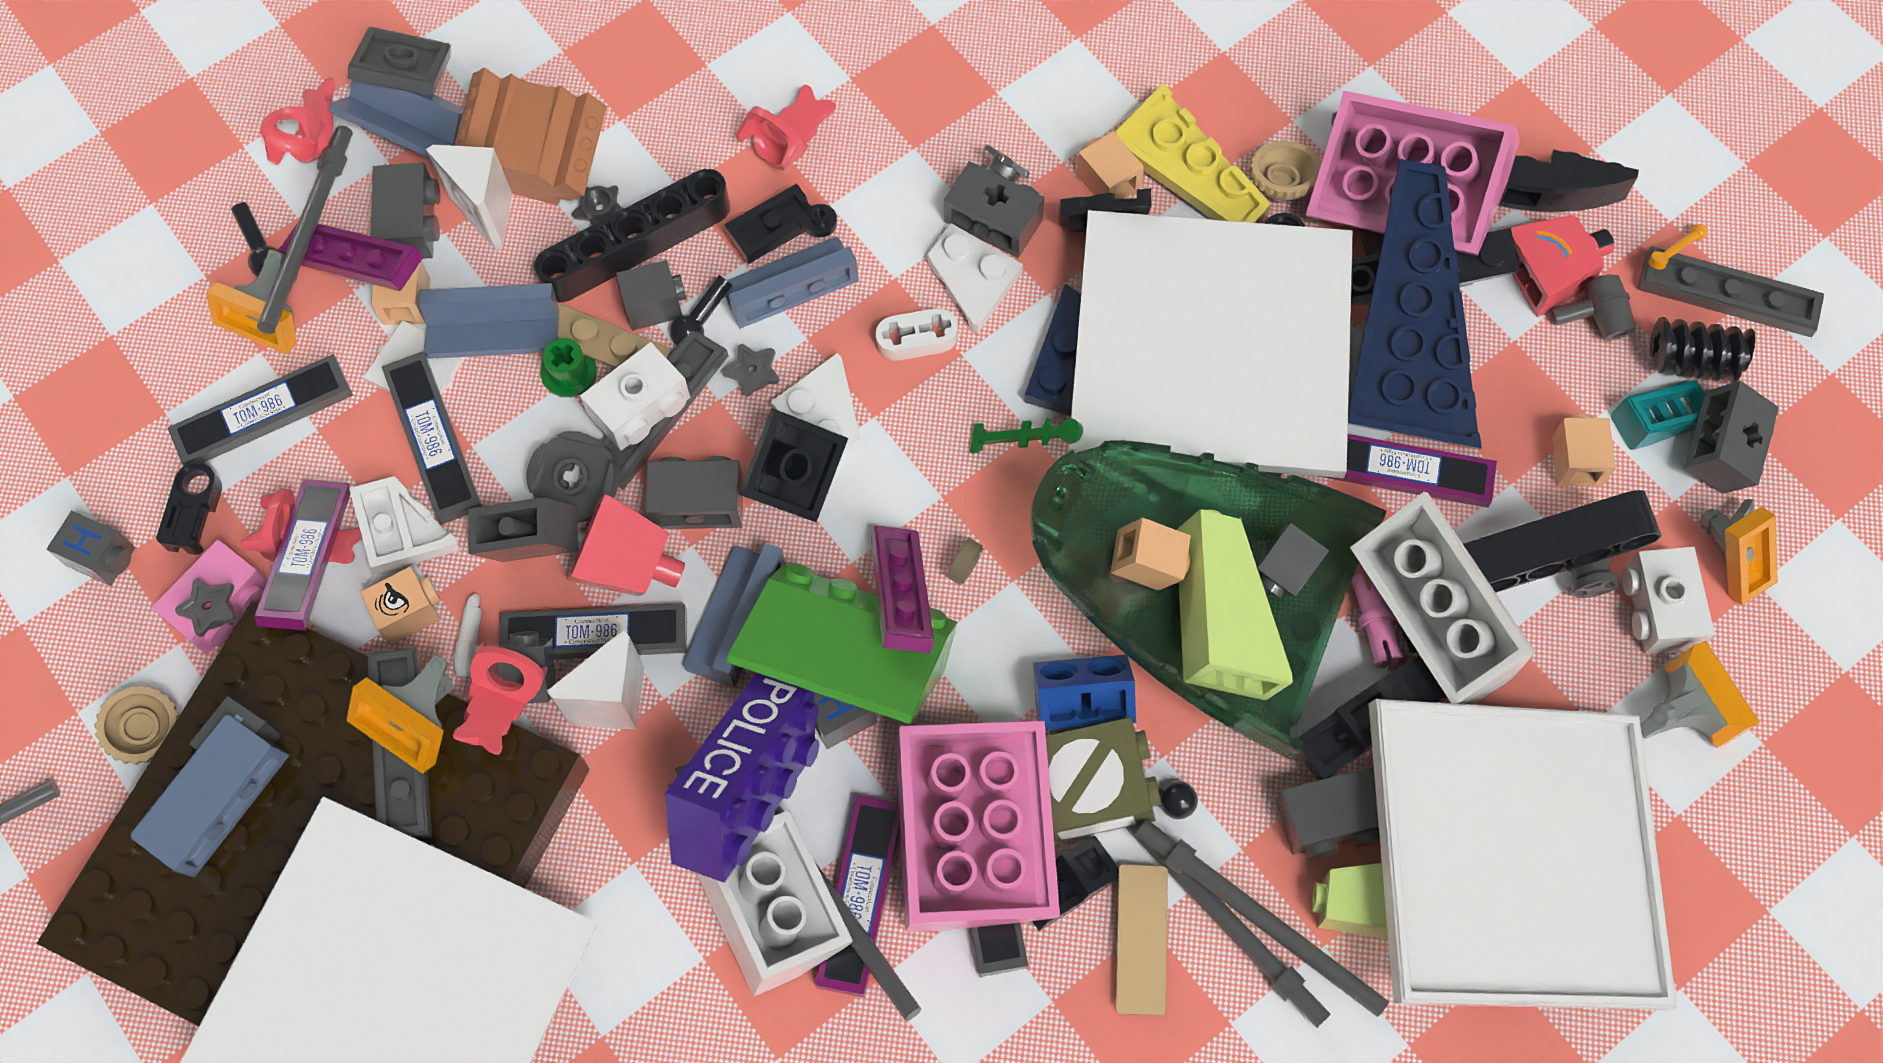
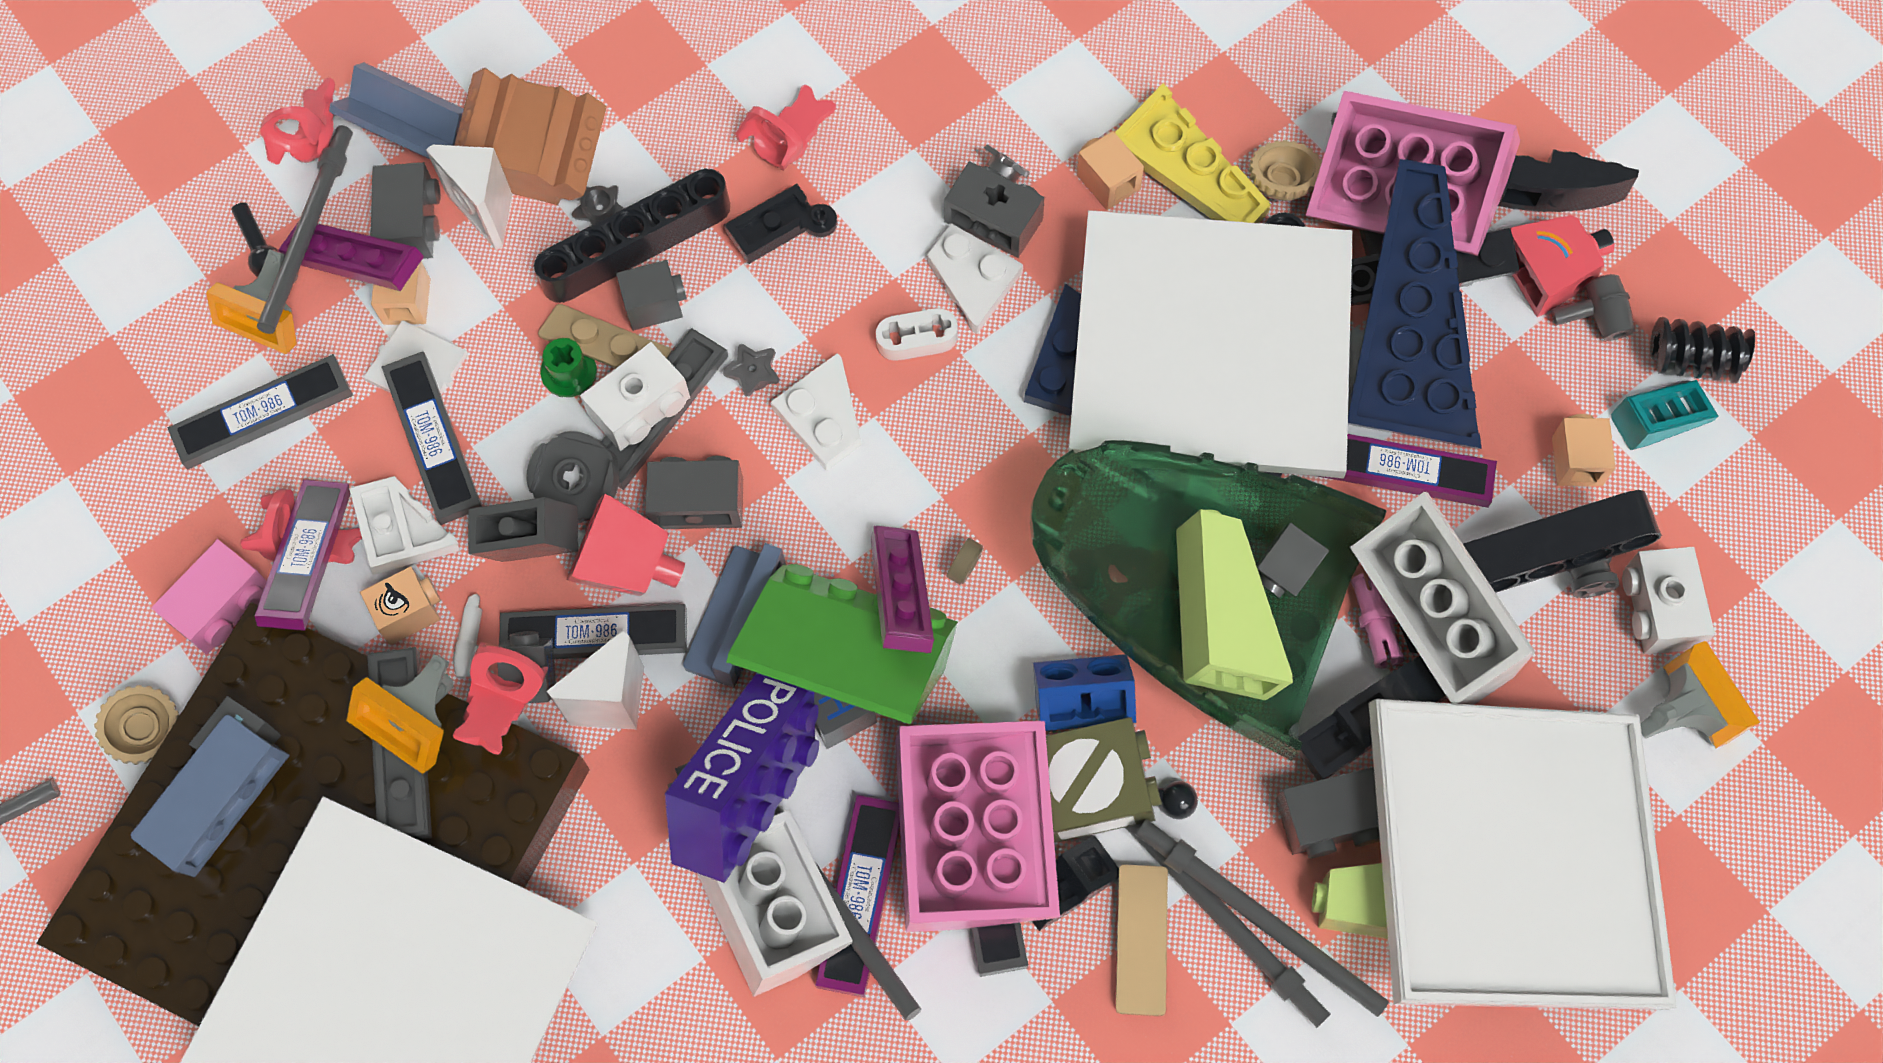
(91, 548): dark grey brick -> none
(187, 513): black piece -> none
(215, 616): flat silver plate -> none
(399, 61): dark grey tile -> none
(489, 320): sand blue panel -> none
(695, 320): black bar -> none
(791, 281): sand blue panel -> none
(793, 465): black slope -> none
(1069, 431): green piece -> none
(1074, 211): black wing -> none
(1151, 554): light nougat brick -> none
(1660, 259): light orange hinge -> none
(1732, 437): dark grey brick -> none
(1734, 293): dark grey tile -> none
(1748, 548): light orange piece -> none

